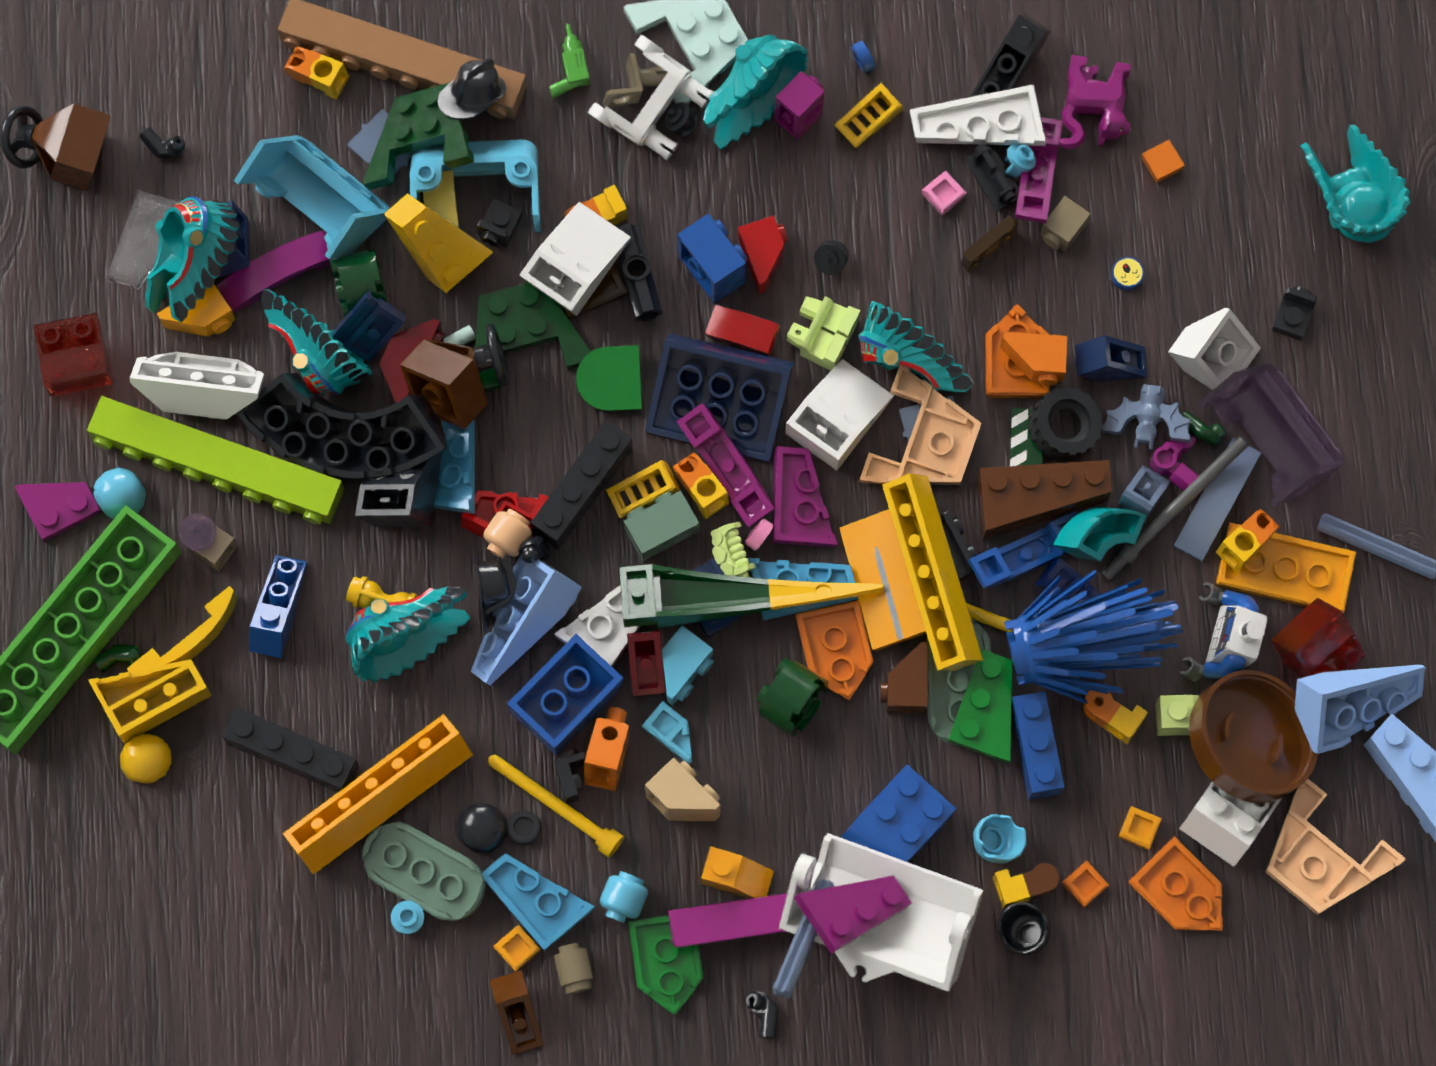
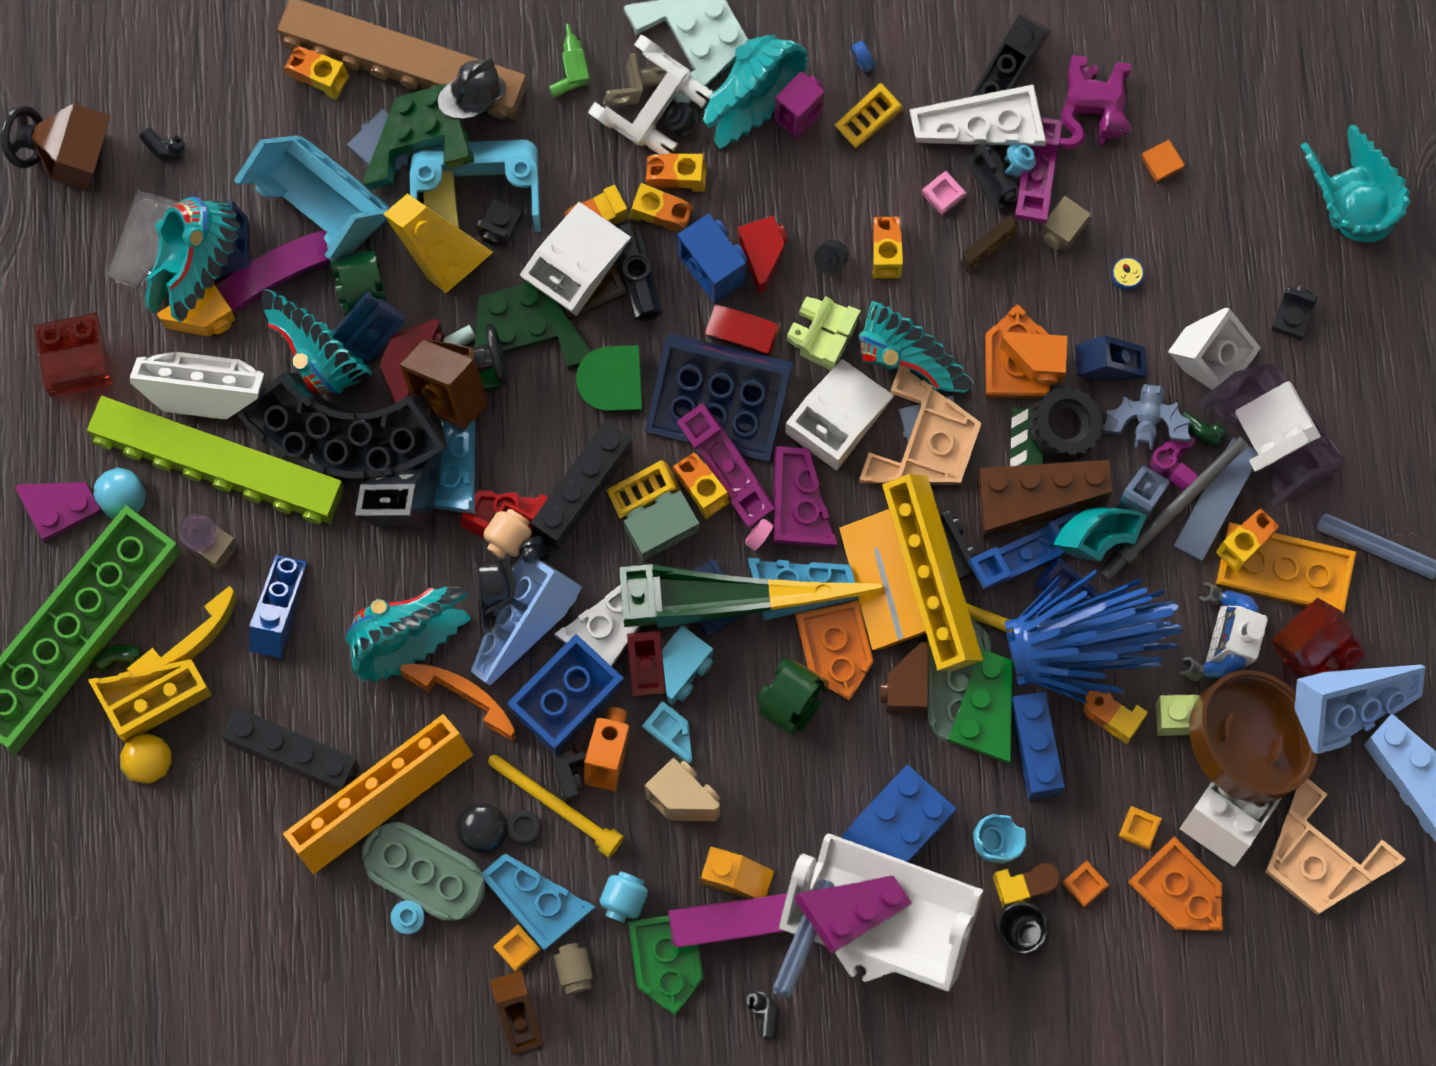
(364, 592): yellow piece -> none
(427, 676): none -> orange slope
(661, 209): none -> leg
(677, 171): none -> leg
(729, 551): yellowish green piece -> none
(887, 248): none -> yellow leg
(1276, 425): none -> white bracket

